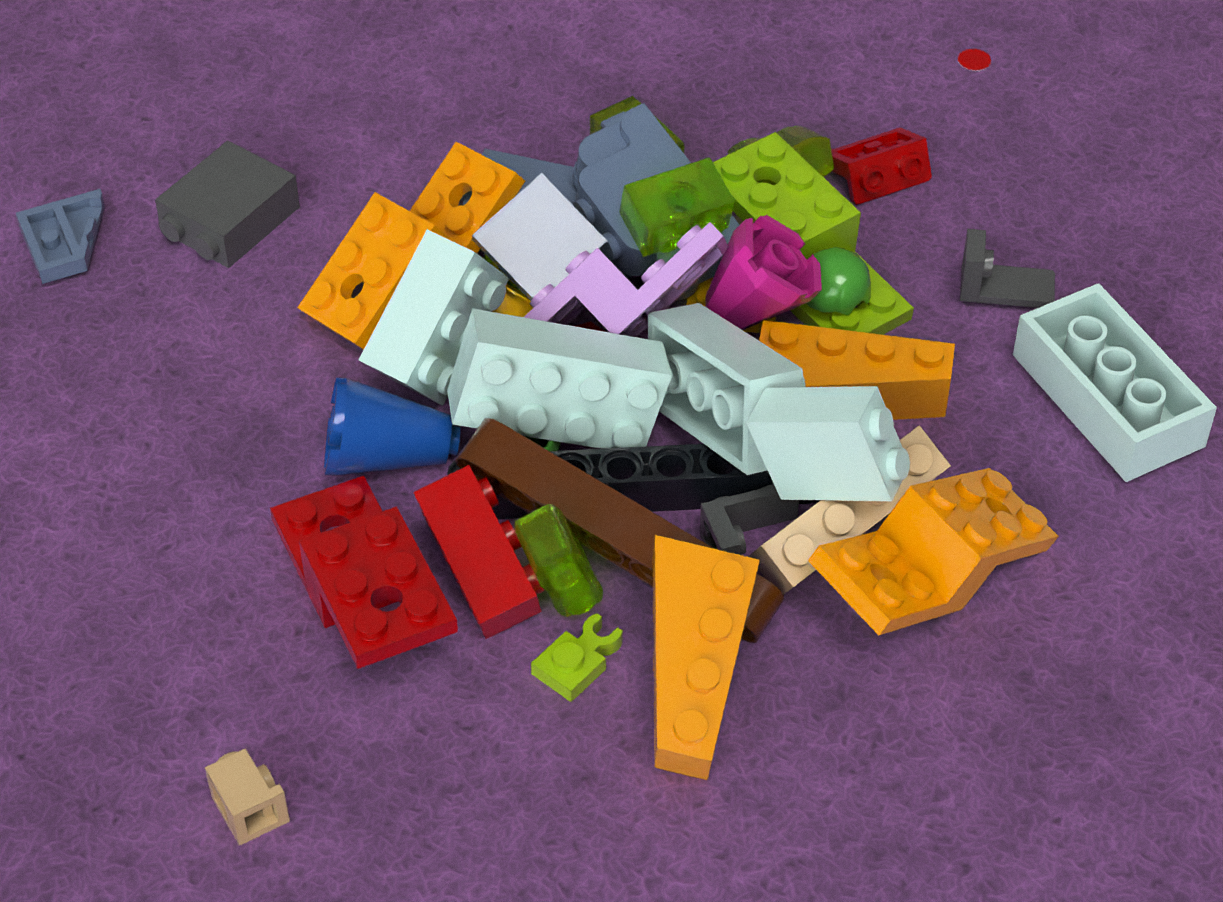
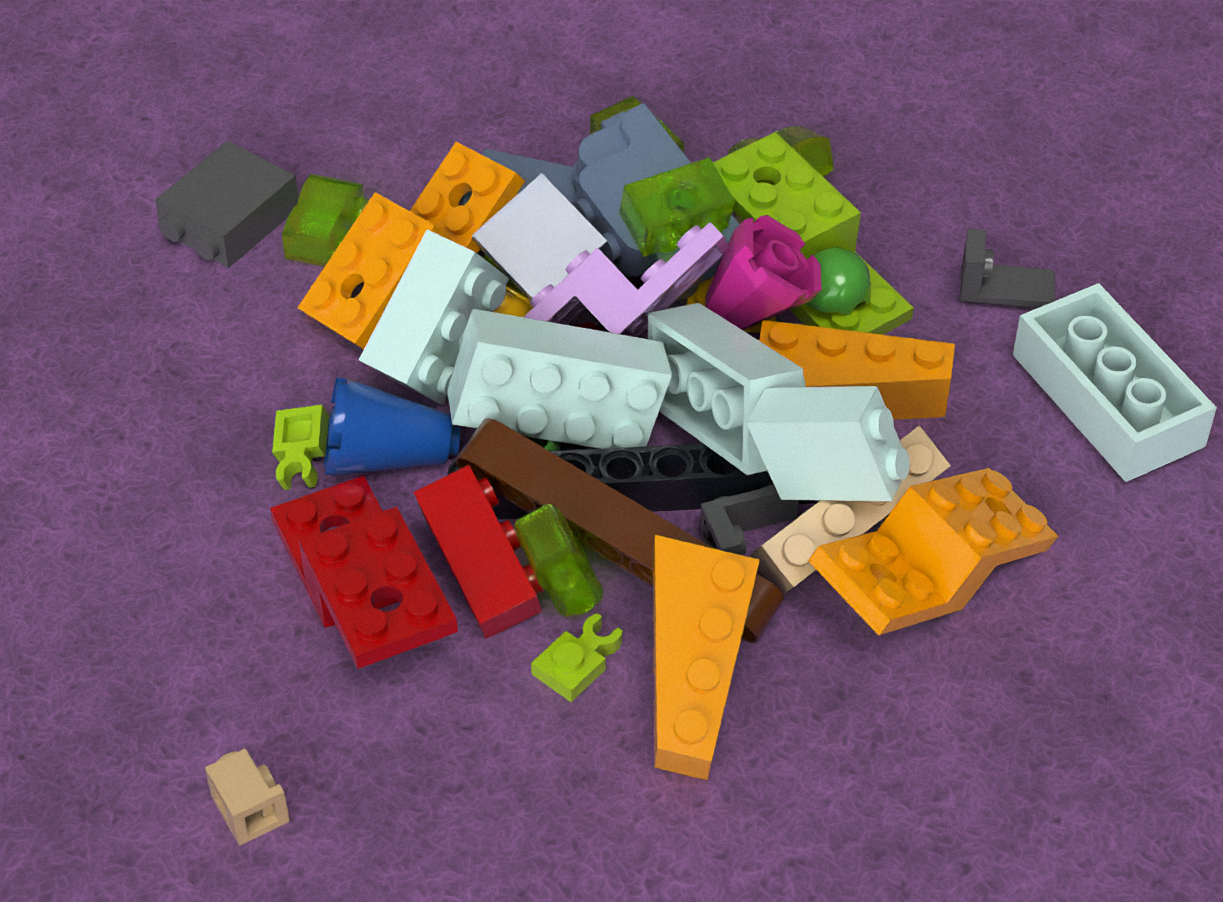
(62, 234): sand blue wing -> none
(297, 439): none -> lime plate
(321, 218): none -> clear neon green brick
(883, 164): red bracket -> none
(974, 59): red sticker -> none

